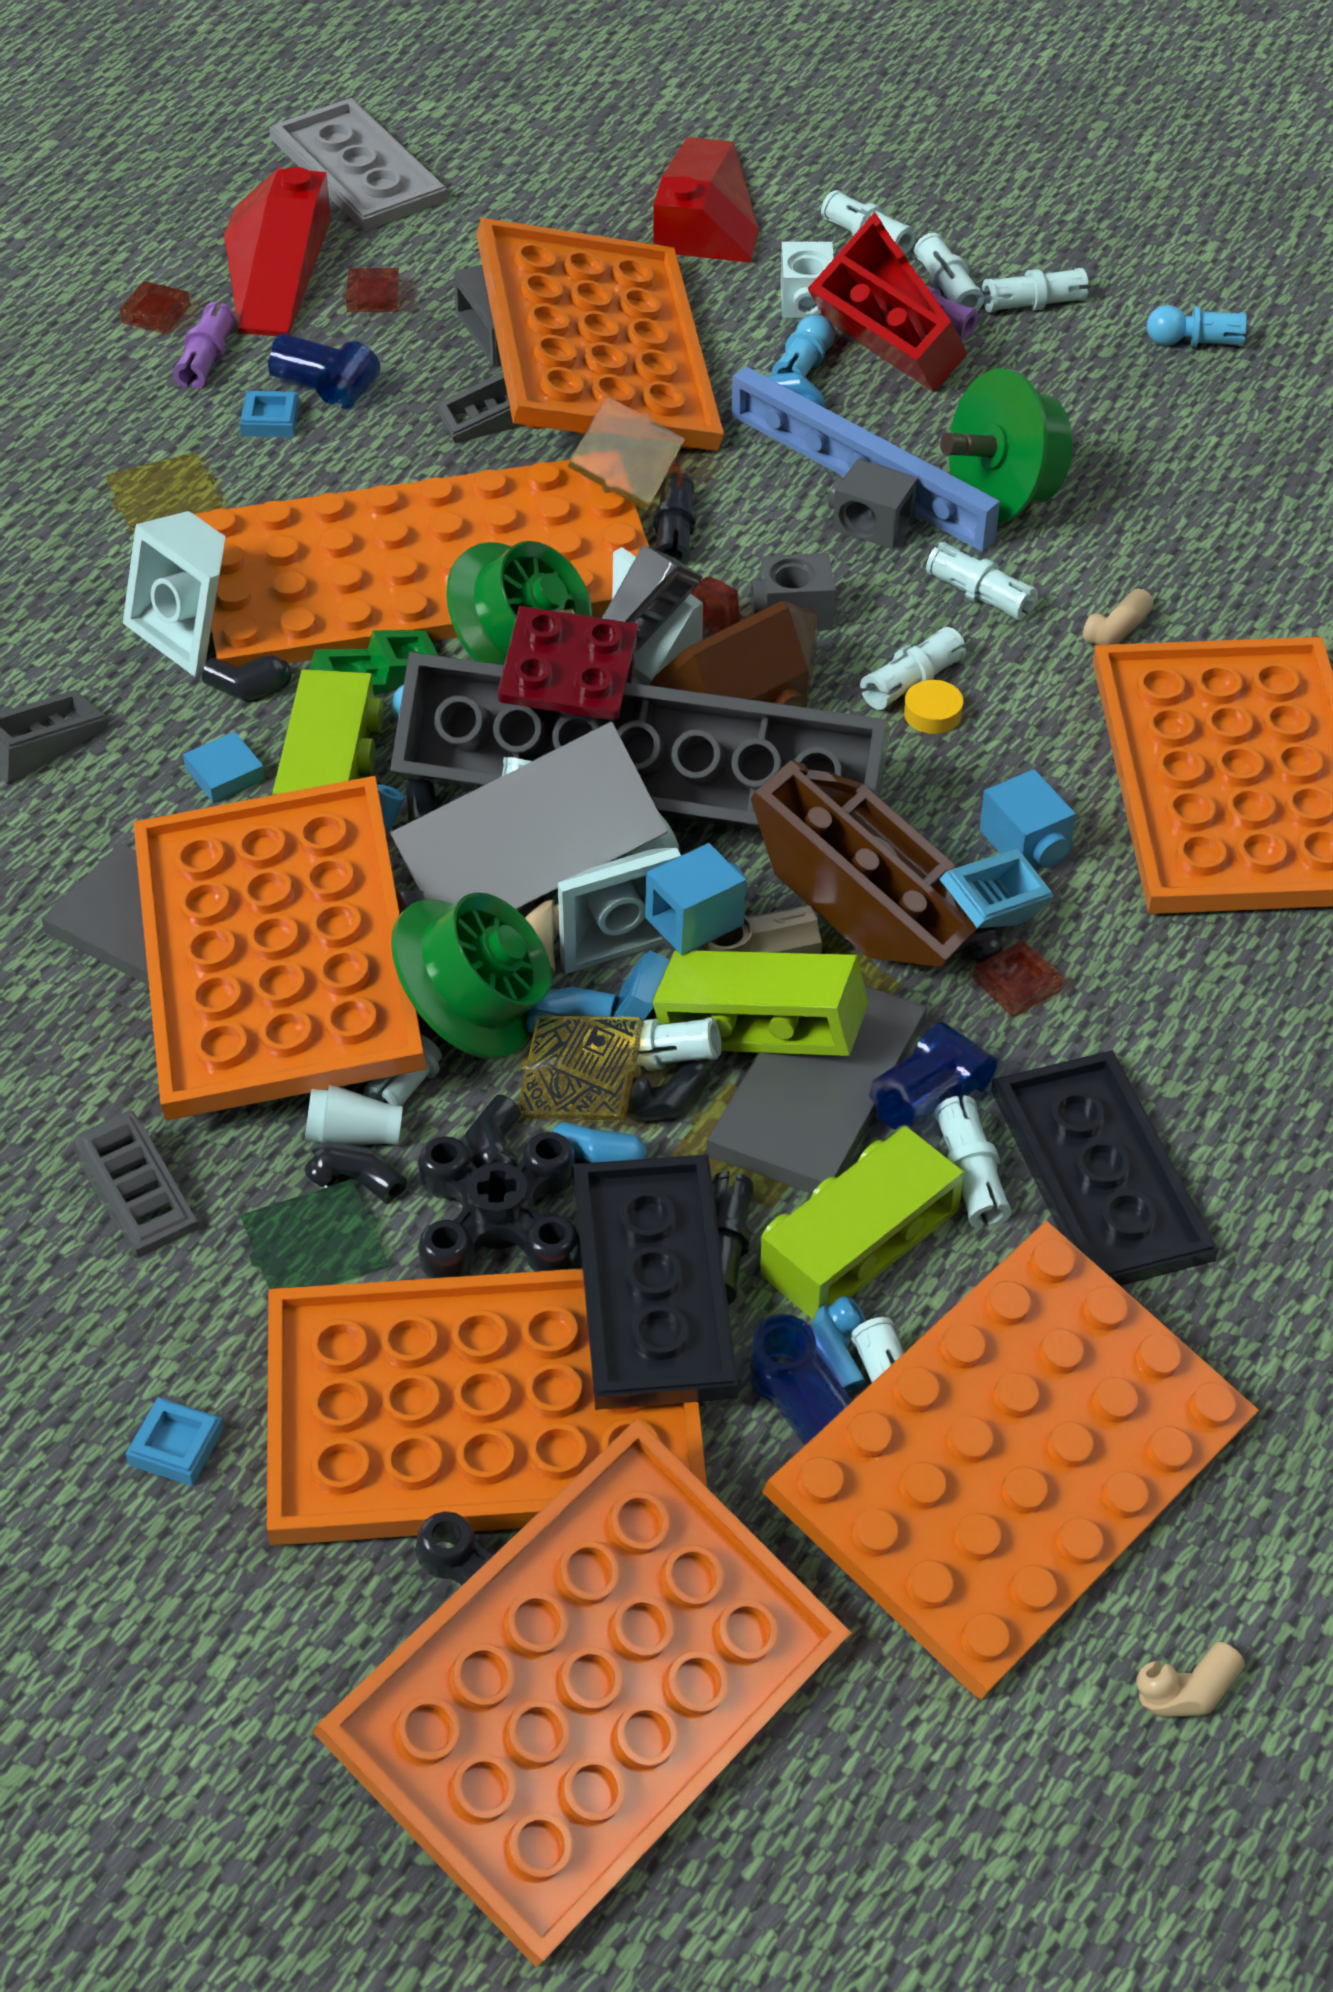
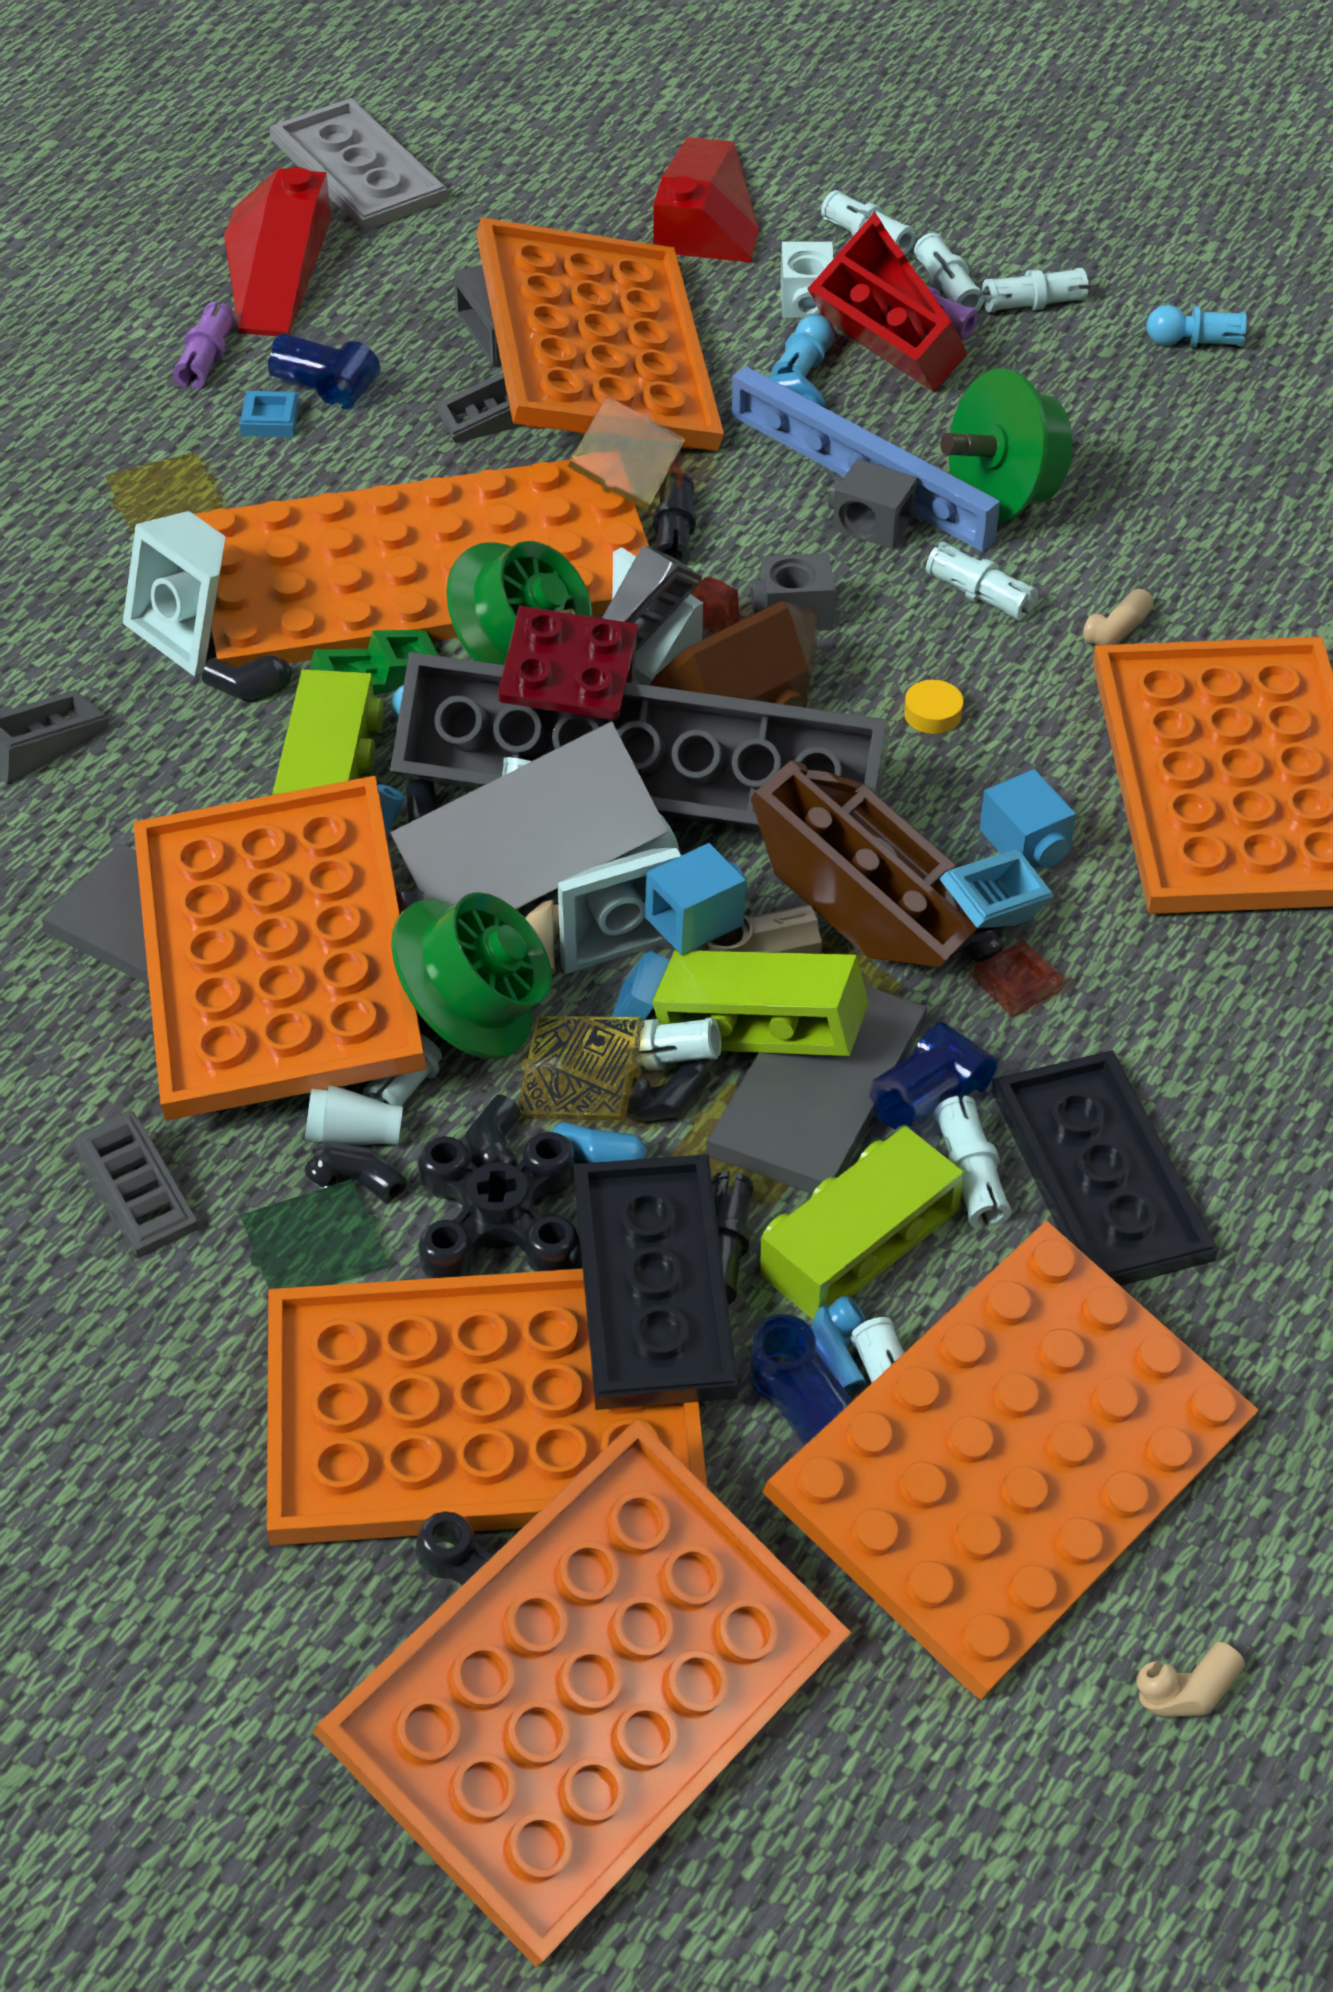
(155, 307): clear red tile -> none
(175, 1441): dark azure tile -> none
(224, 767): dark azure tile -> none
(372, 290): clear red tile -> none
(572, 1002): dark azure arm -> none
(912, 666): light aqua pin -> none

